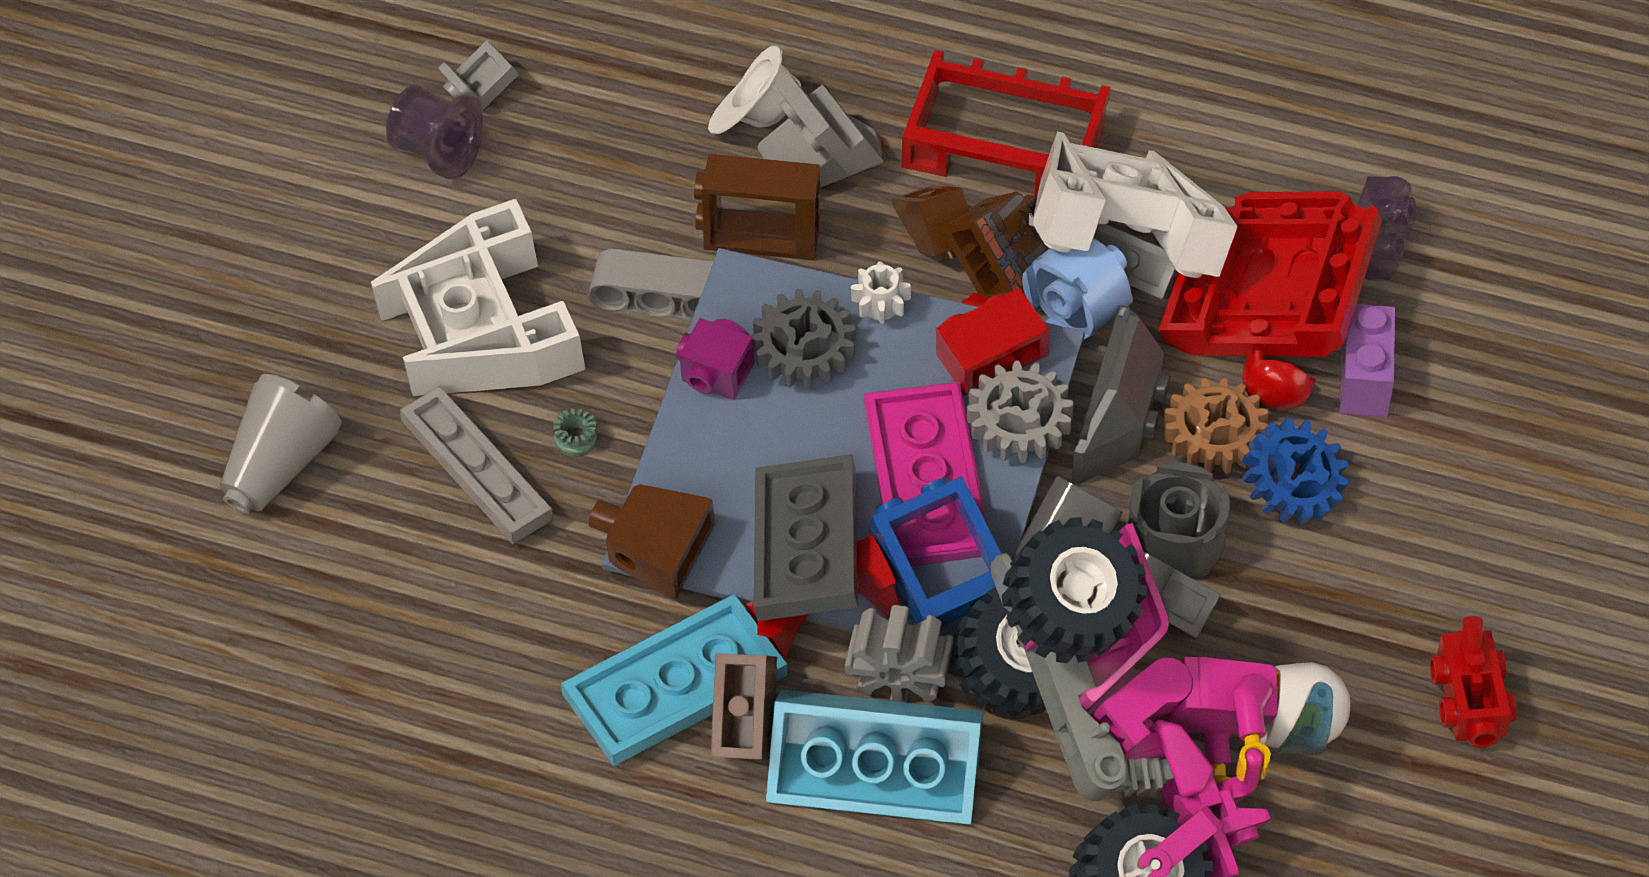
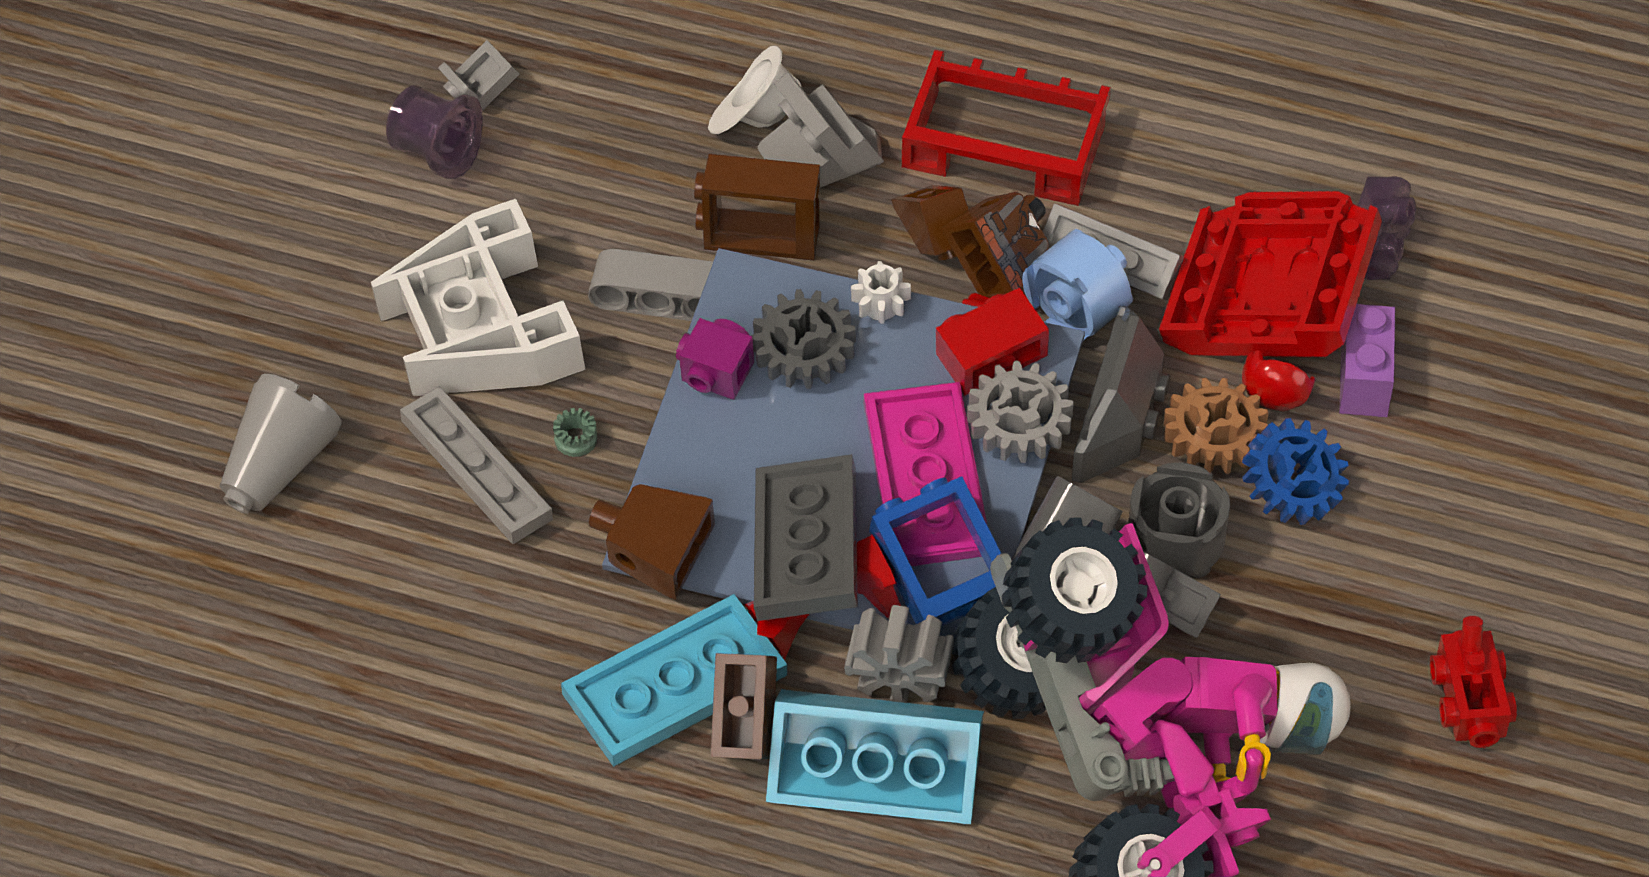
(1148, 194): white wedge -> none

